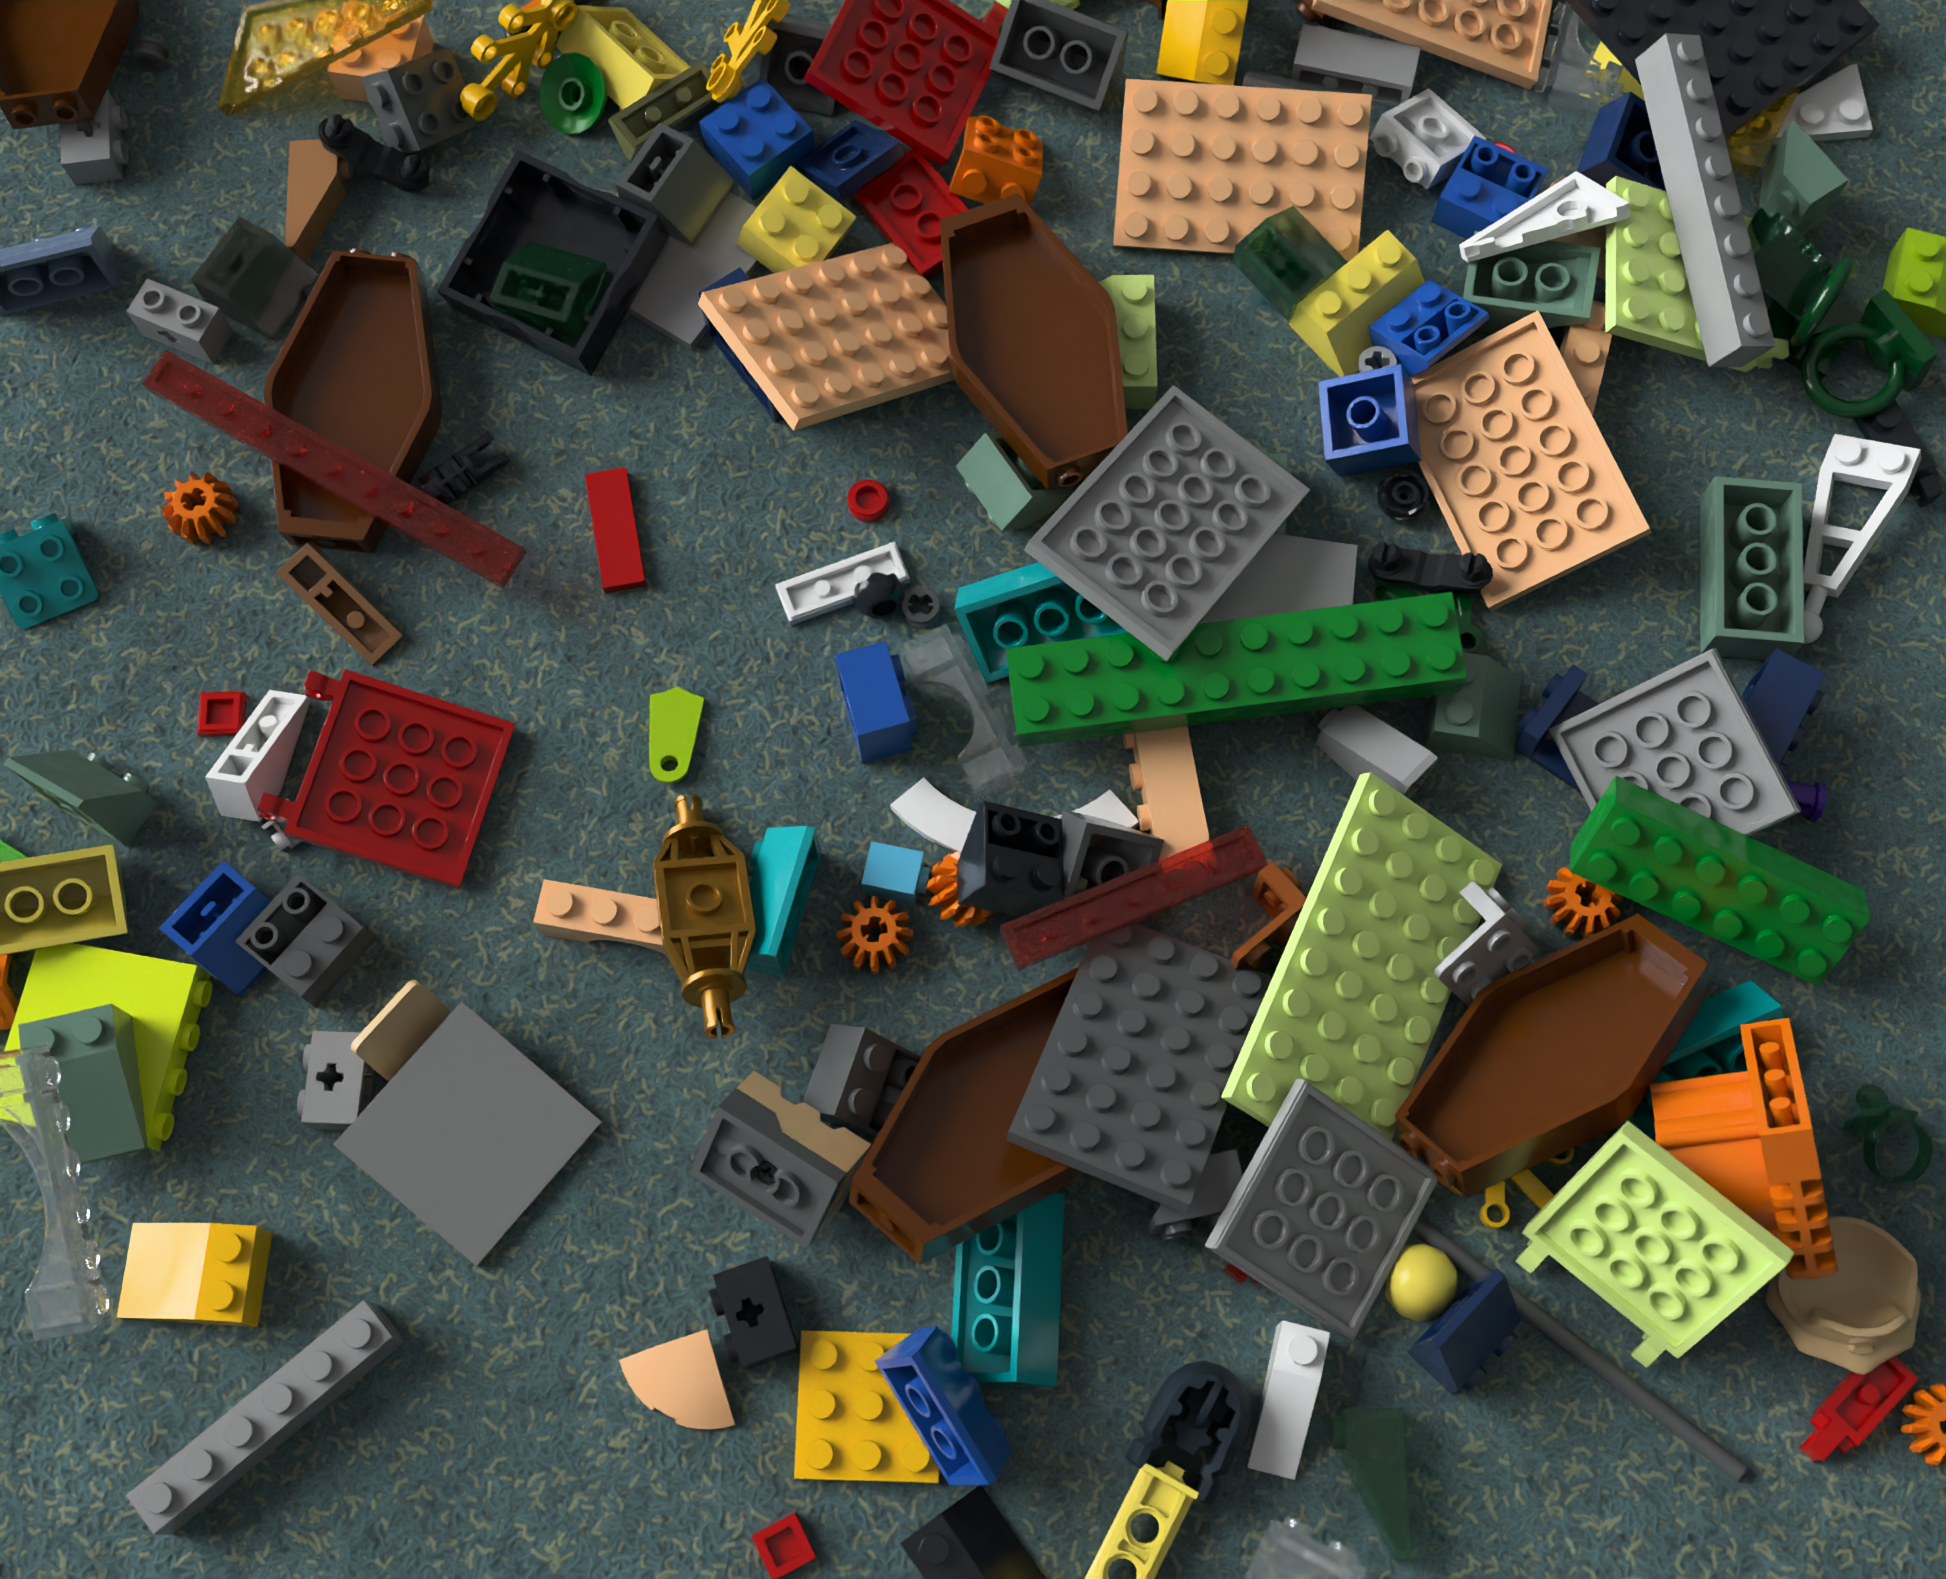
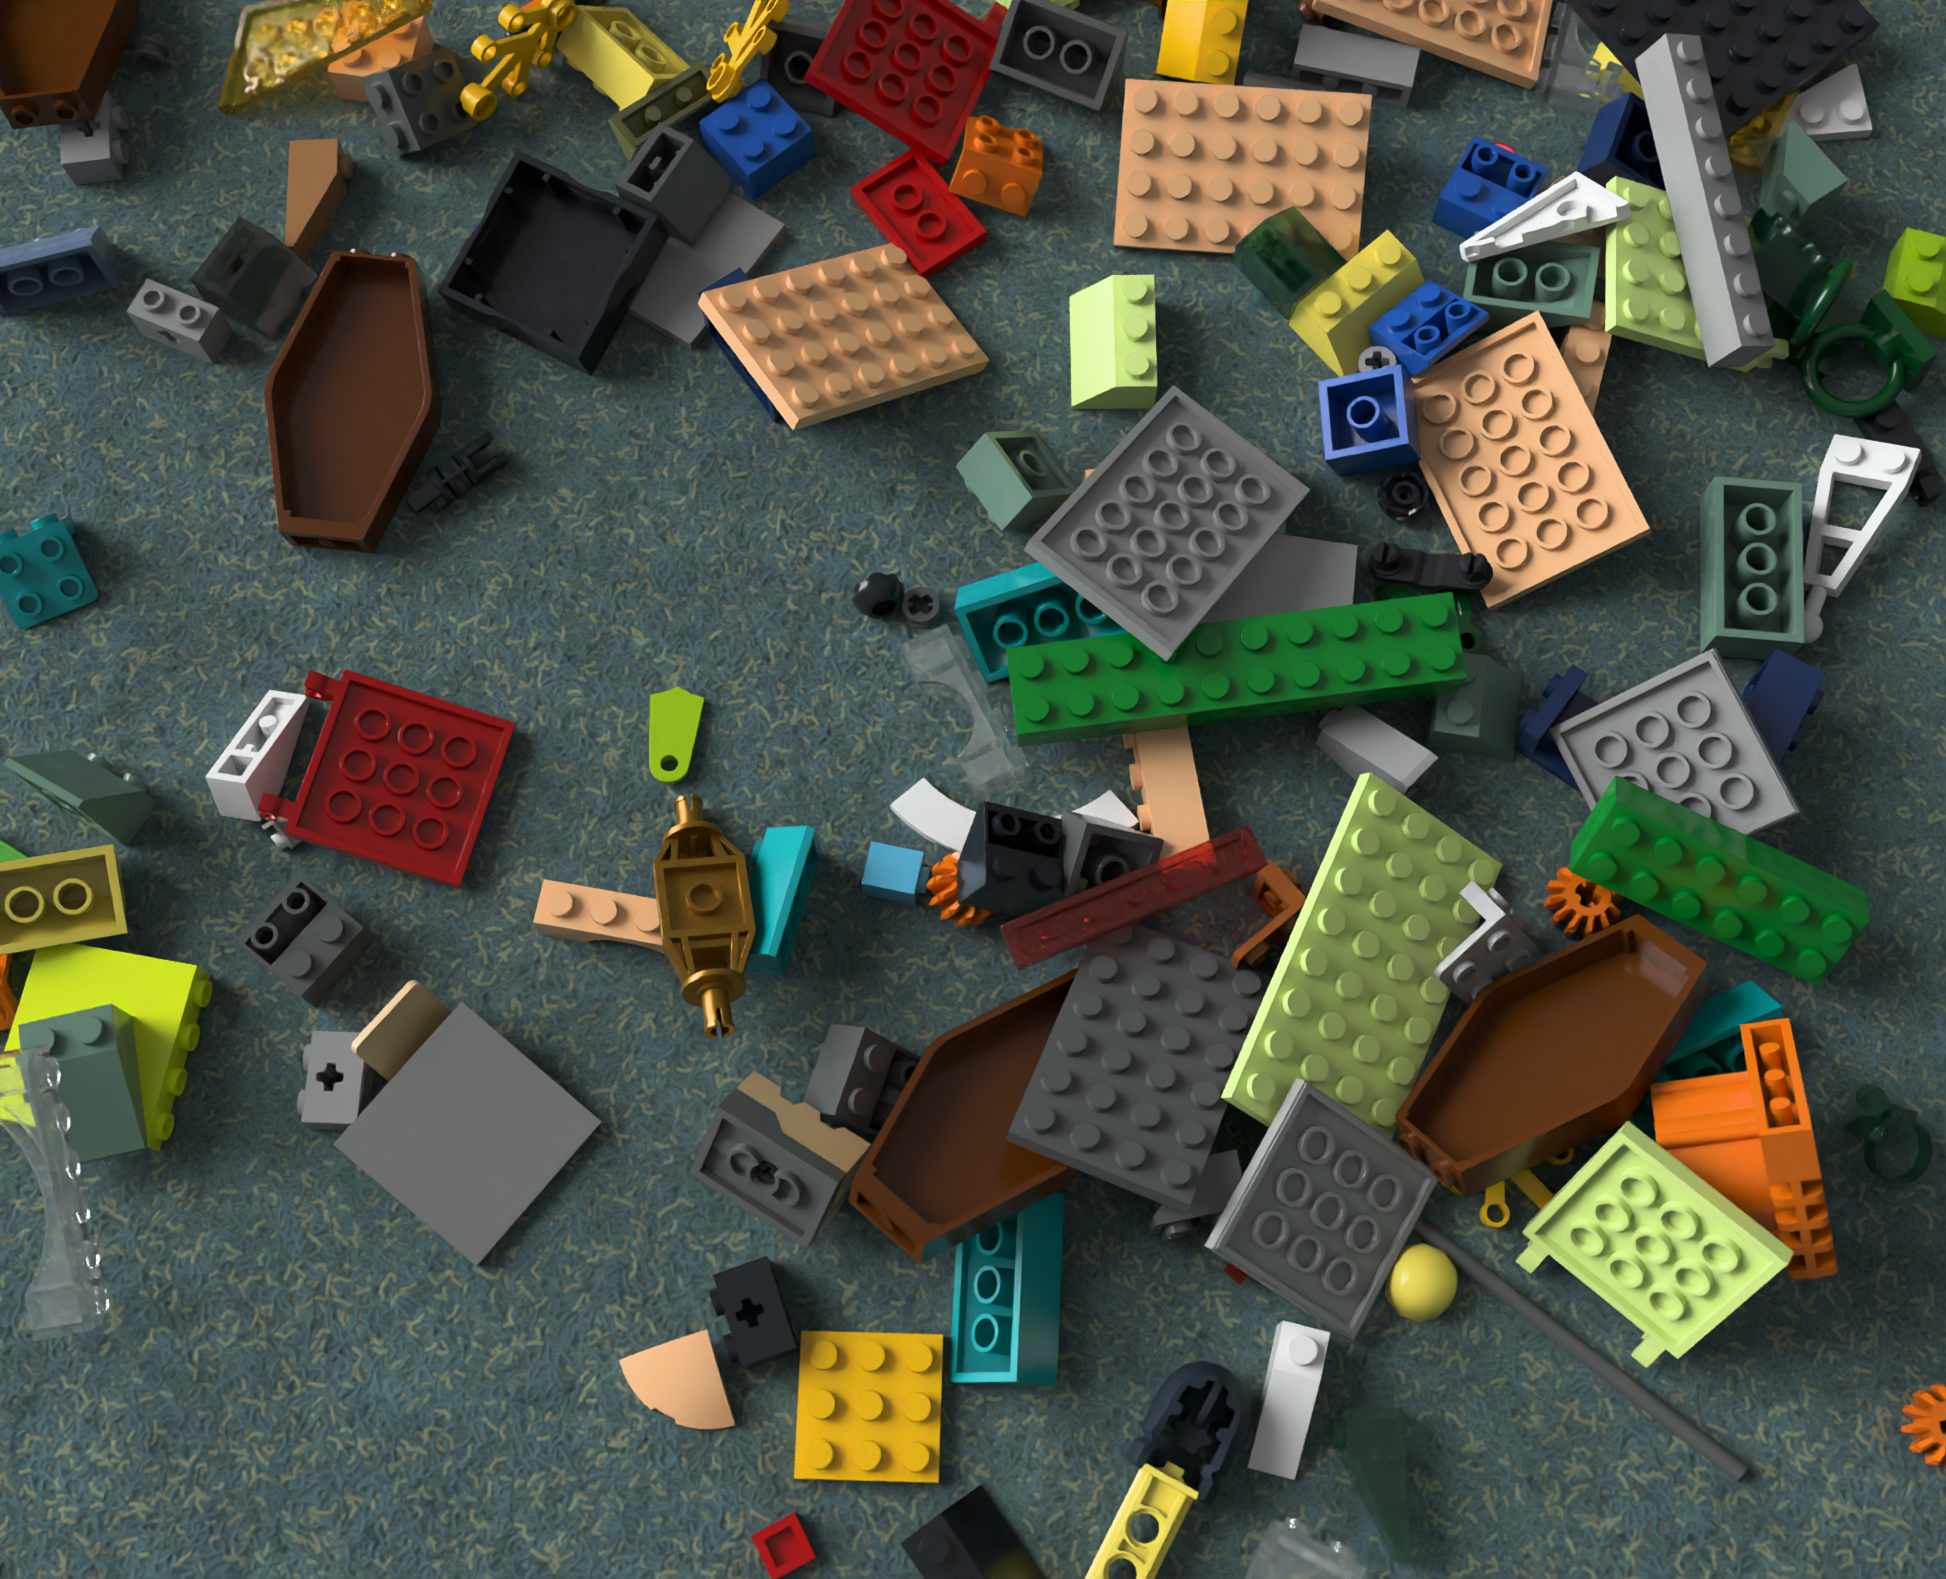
(195, 1273): yellow slope -> none
(200, 508): orange gear -> none
(213, 921): blue slope -> none
(221, 713): red tile -> none
(265, 1419): light grey brick -> none
(335, 469): clear red plate -> none
(339, 602): medium nougat slope -> none
(372, 157): black piece -> none
(548, 288): clear green slope -> none
(561, 90): green dish -> none
(615, 530): red tile -> none
(795, 225): light yellow brick -> none
(835, 584): white tile -> none
(850, 159): dark blue plate -> none
(868, 500): red tile -> none
(877, 701): blue brick -> none
(888, 943): orange gear -> none
(946, 1407): blue slope -> none
(1032, 340): reddish brown container -> none
(1423, 138): white plate -> none
(1468, 1333): dark blue slope -> none
(1809, 798): dark purple bush -> none
(1856, 1408): red hinge -> none
(1860, 1311): tan piece -> none

